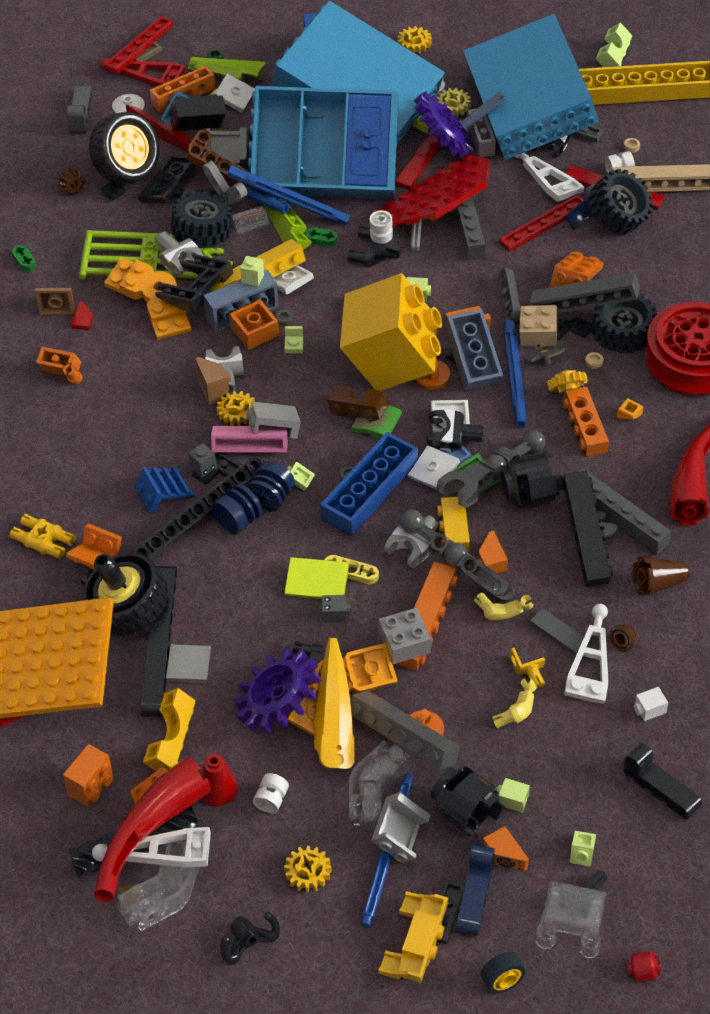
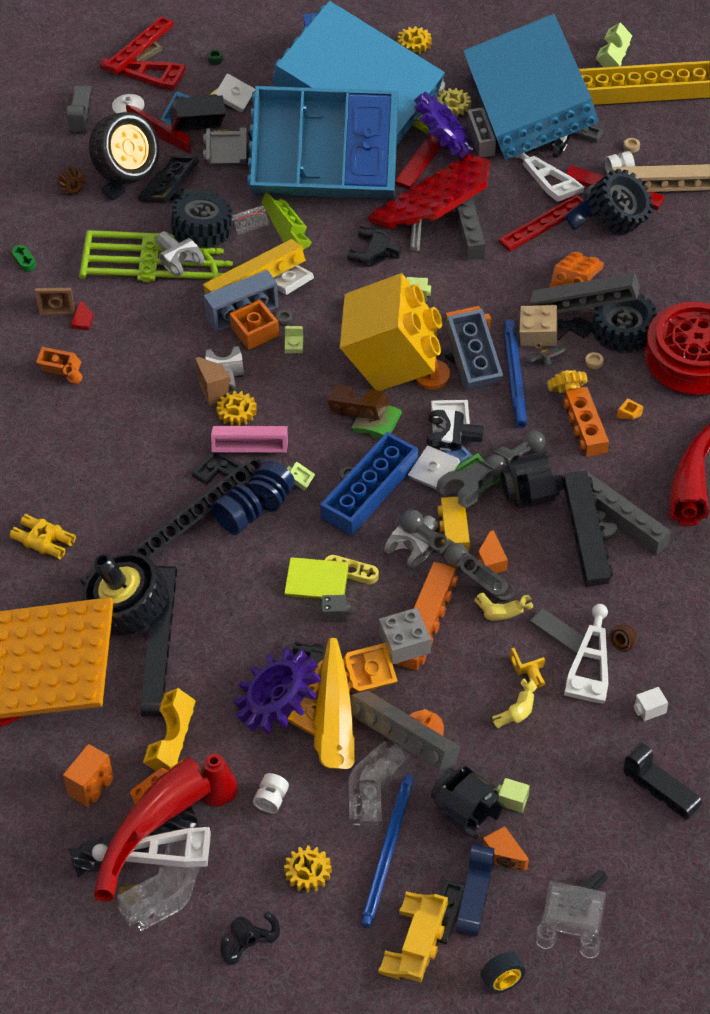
(94, 543): orange bracket -> none
(139, 281): light orange plate -> none
(153, 488): blue plate -> none
(188, 663): light grey tile -> none
(191, 84): orange brick -> none
(191, 298): black wedge -> none
(202, 460): dark grey brick -> none
(205, 153): dark orange beam -> none
(231, 194): light grey beam -> none
(237, 68): lime wedge -> none
(252, 271): yellowish green brick -> none
(271, 202): blue pin -> none
(274, 415): light grey panel -> none
(288, 195): blue piece -> none
(322, 236): green beam -> none
(381, 227): white wheel -> none
(399, 826): light grey panel -> none
(482, 110): sand blue pin -> none
(509, 294): dark grey beam -> none
(582, 848): yellowish green bracket -> none
(644, 966): red head -> none
(658, 574): reddish brown cone -> none

